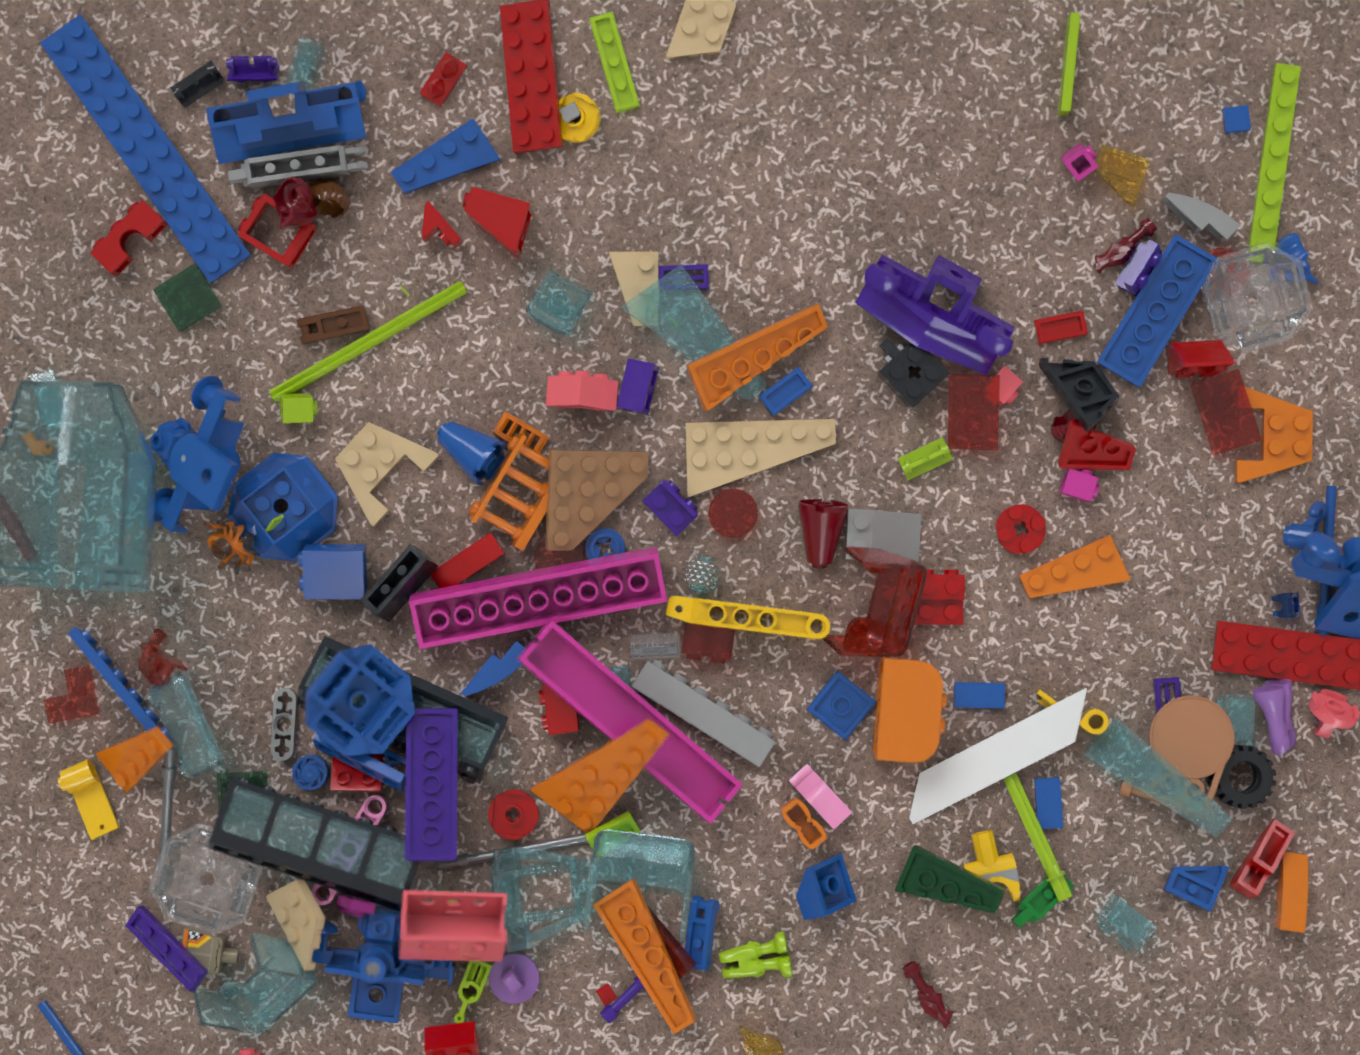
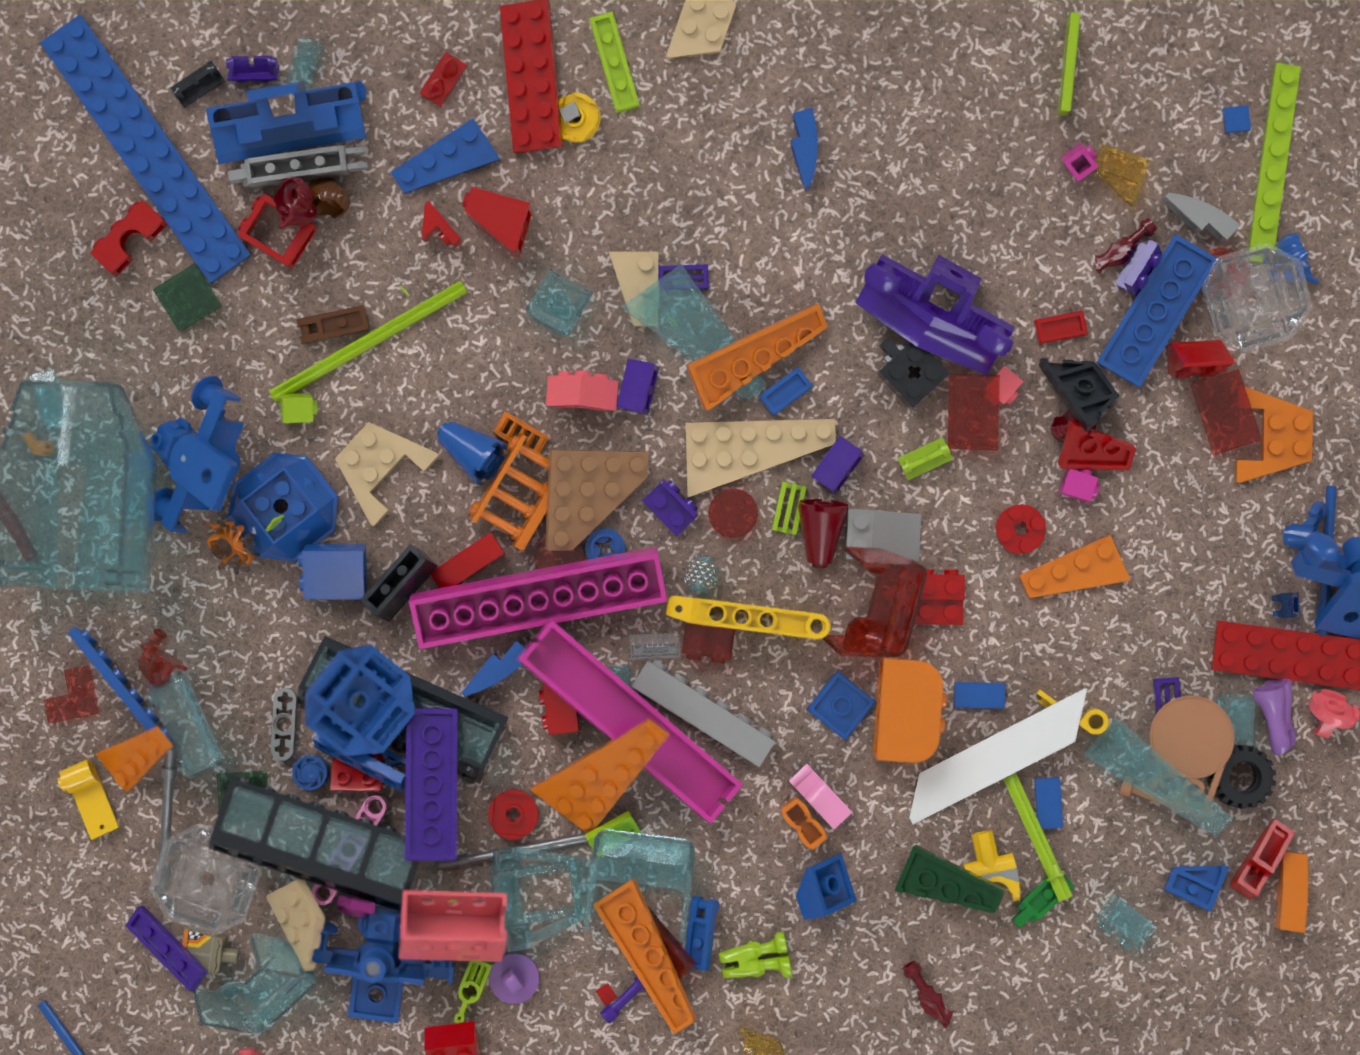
(784, 529): none -> lime tile
(805, 146): none -> blue slope
(837, 465): none -> dark purple hinge

